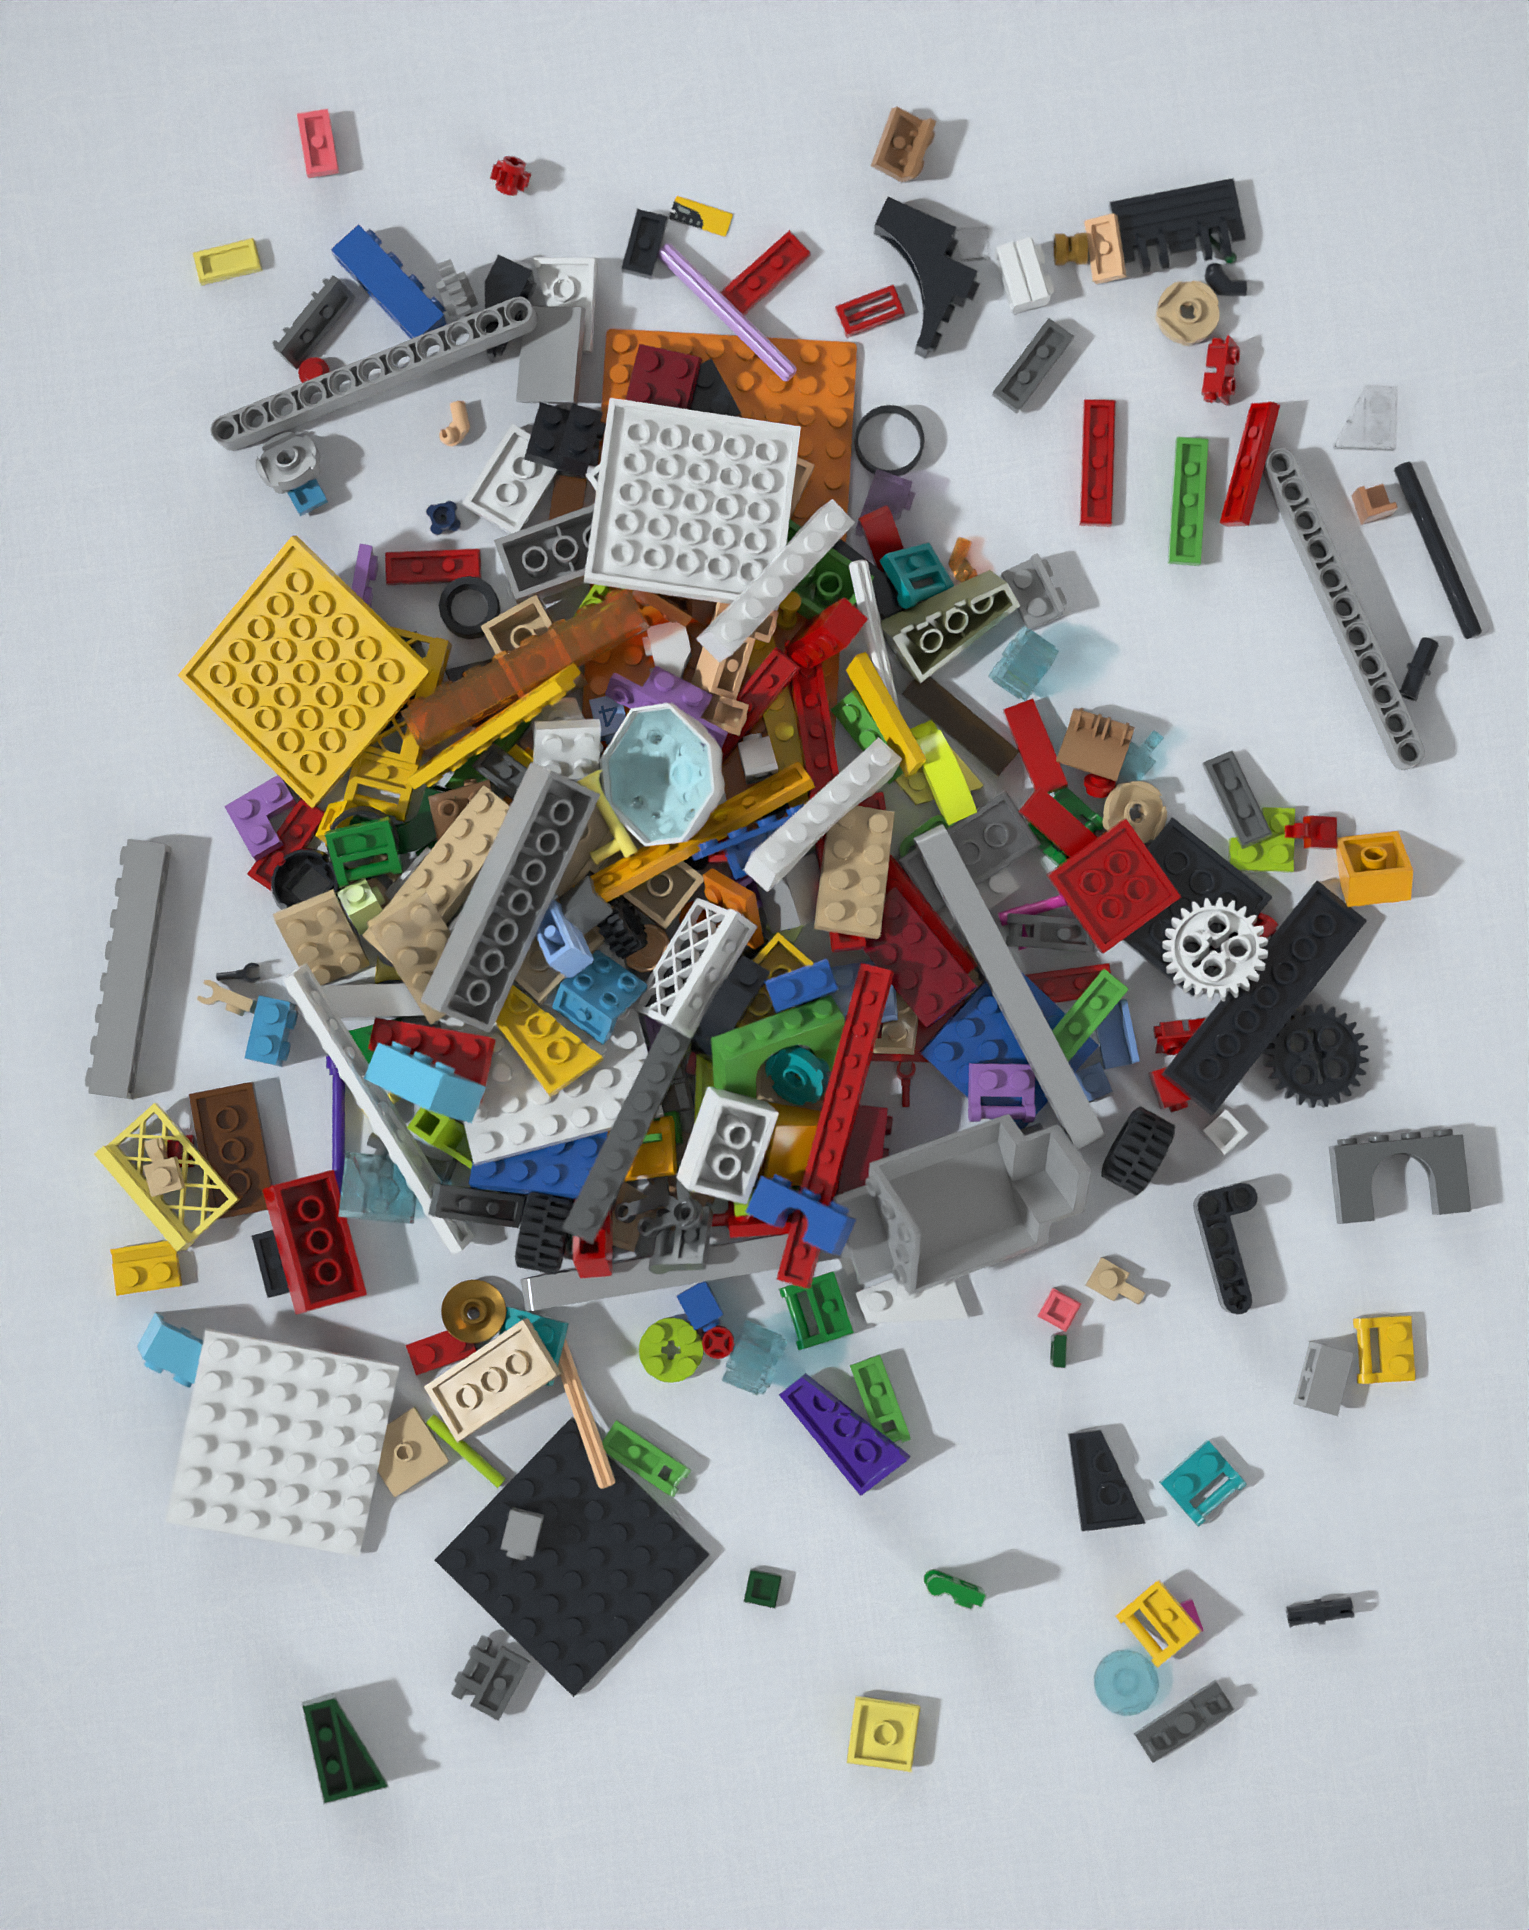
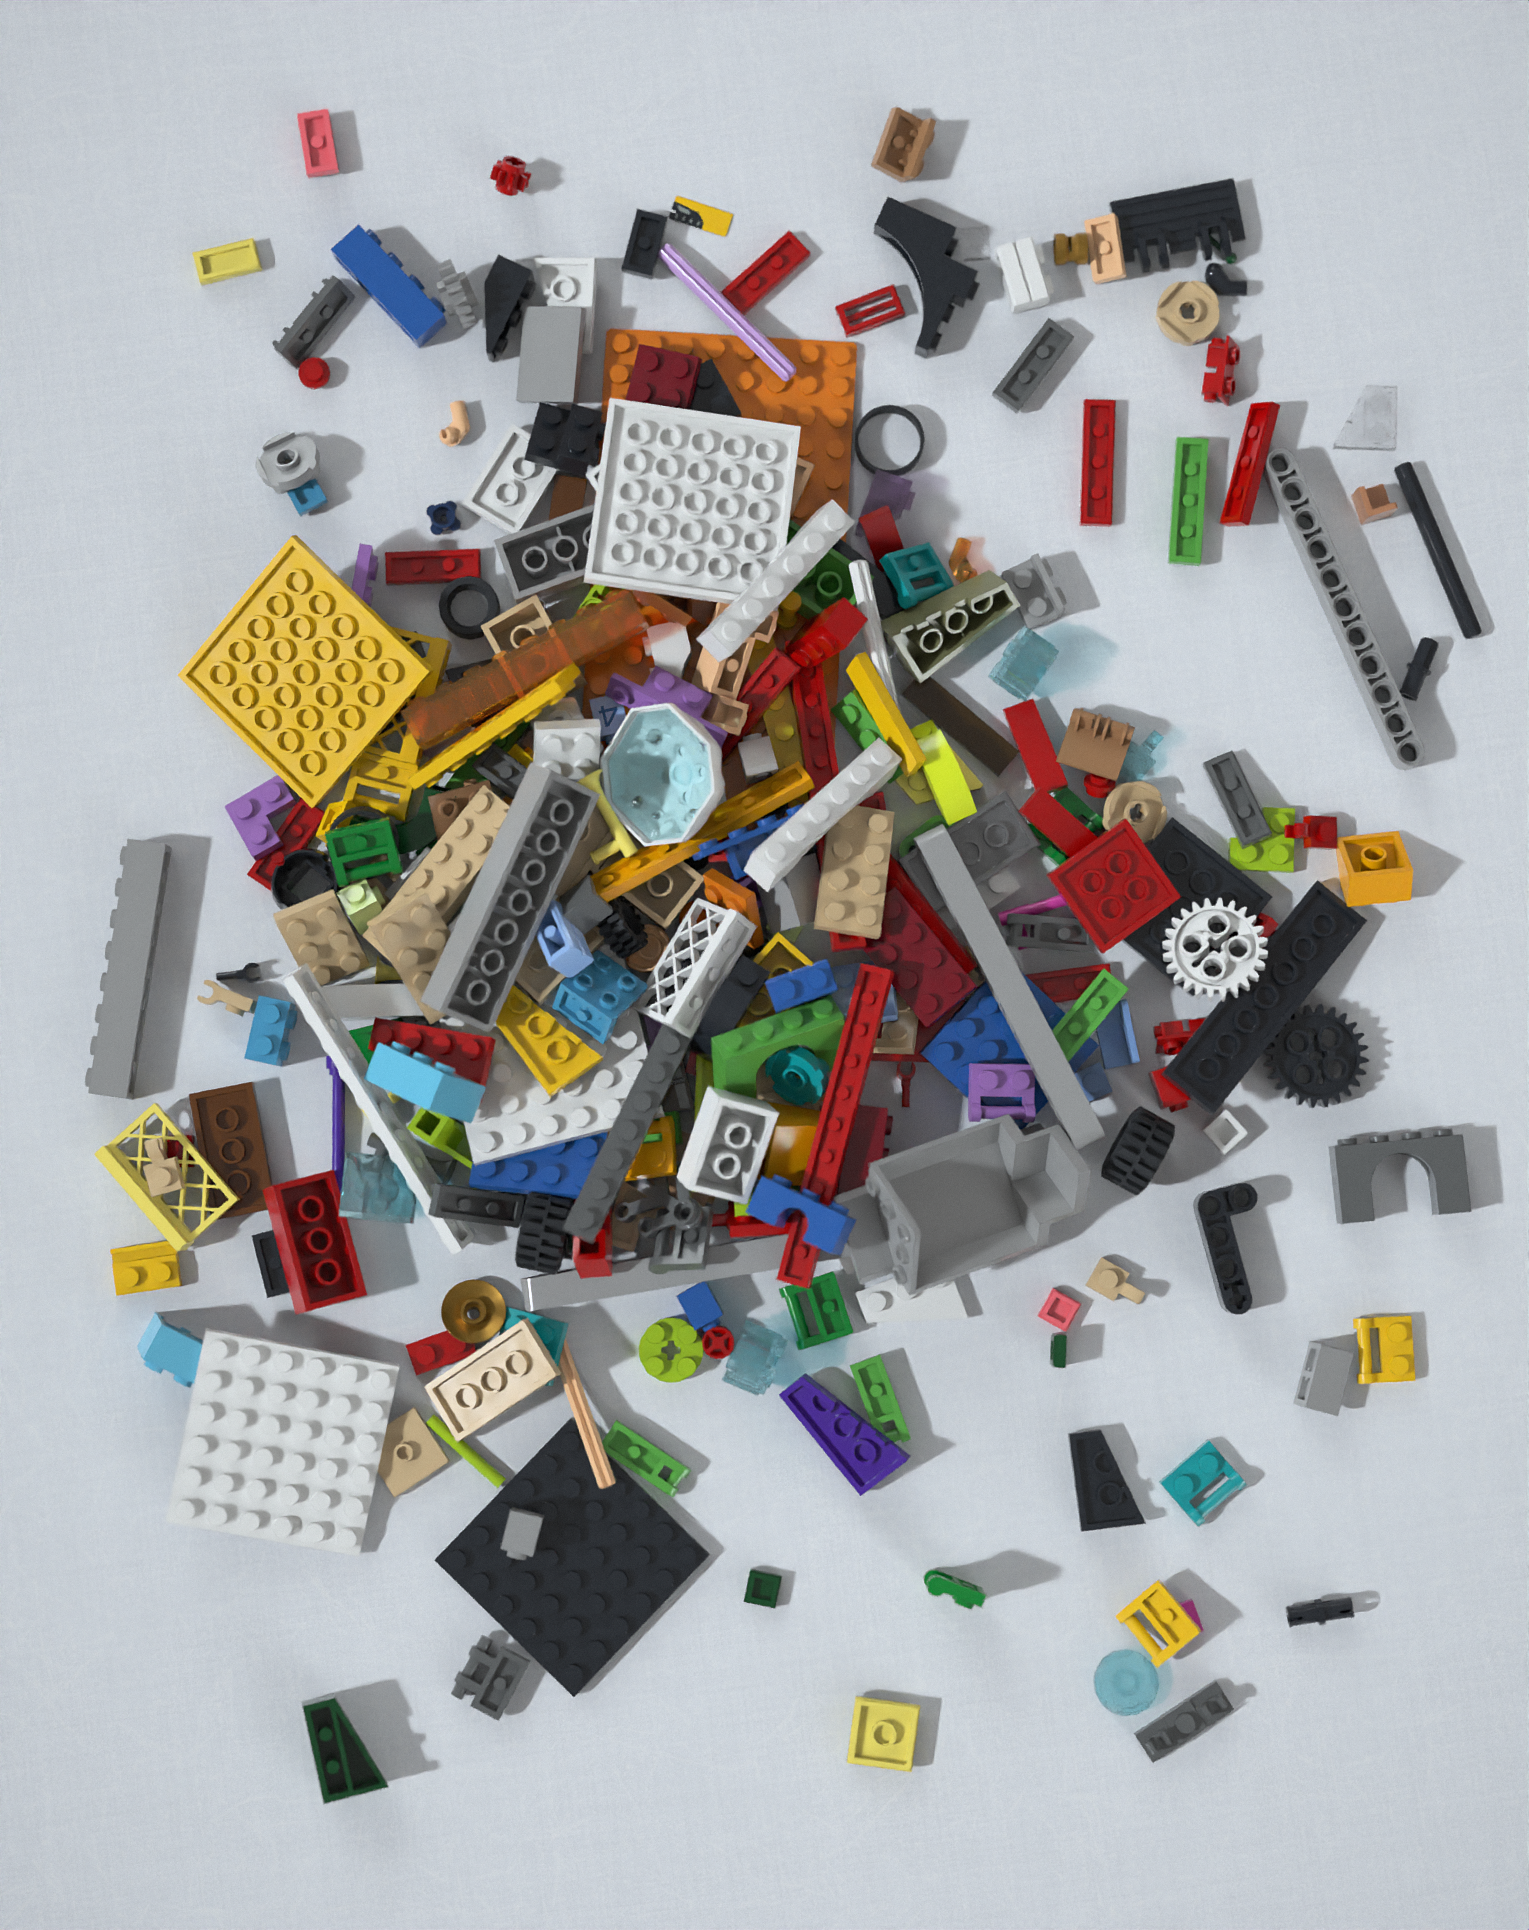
(389, 377): light grey beam -> none

